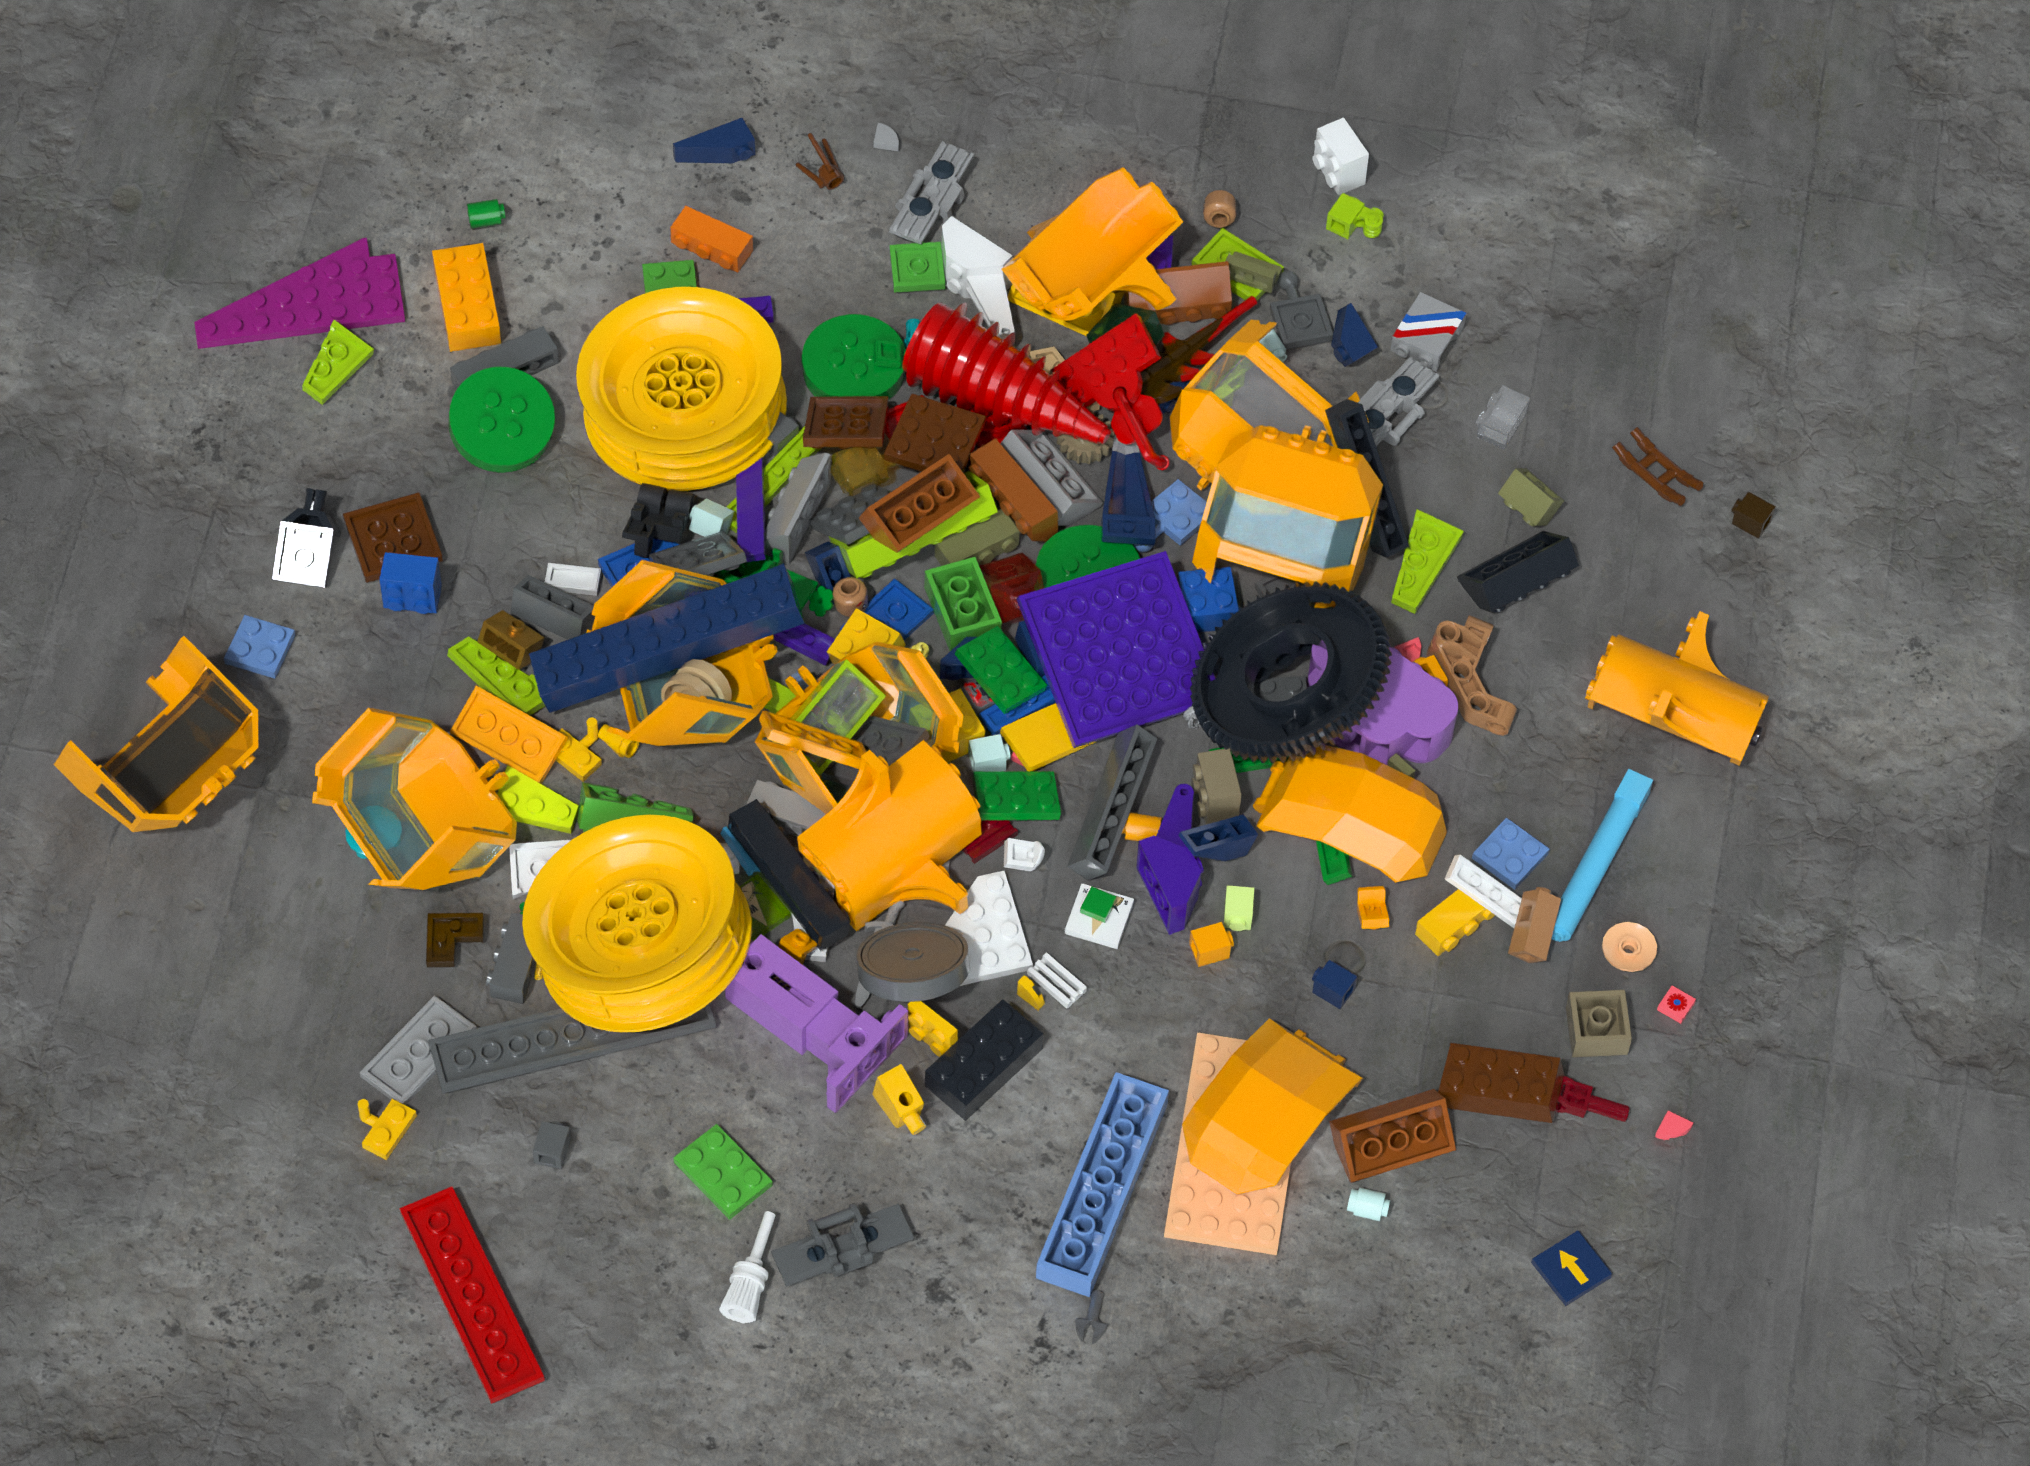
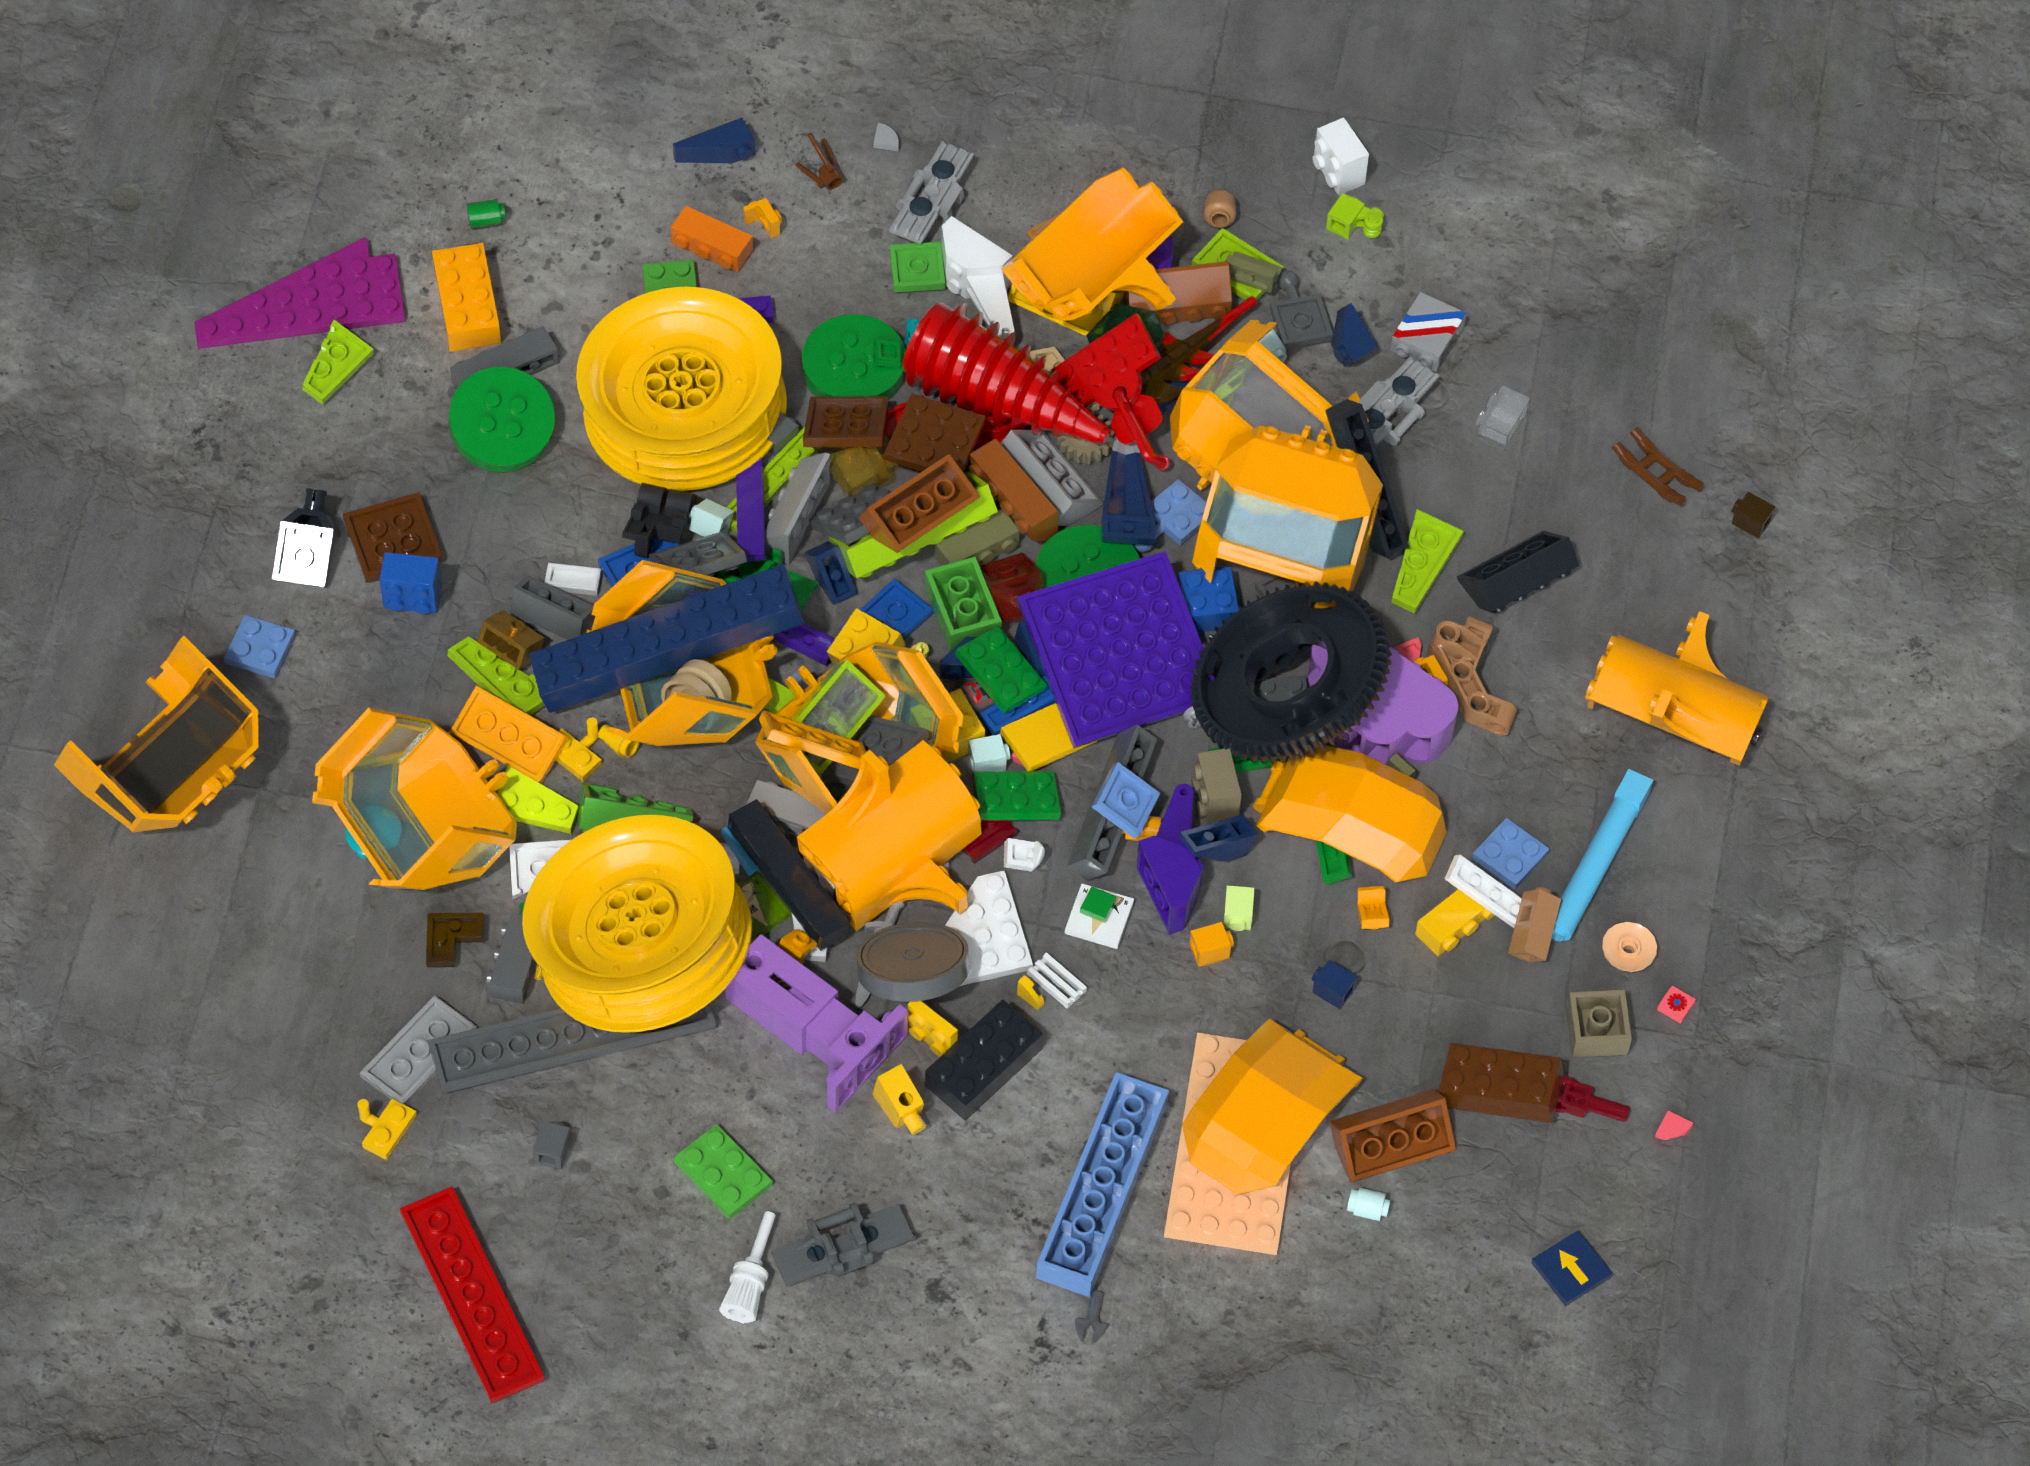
(764, 212): none -> light orange bracket
(821, 601): green plant -> none
(849, 595): medium nougat head -> none
(1125, 800): none -> medium blue plate
(1530, 497): olive brick -> none

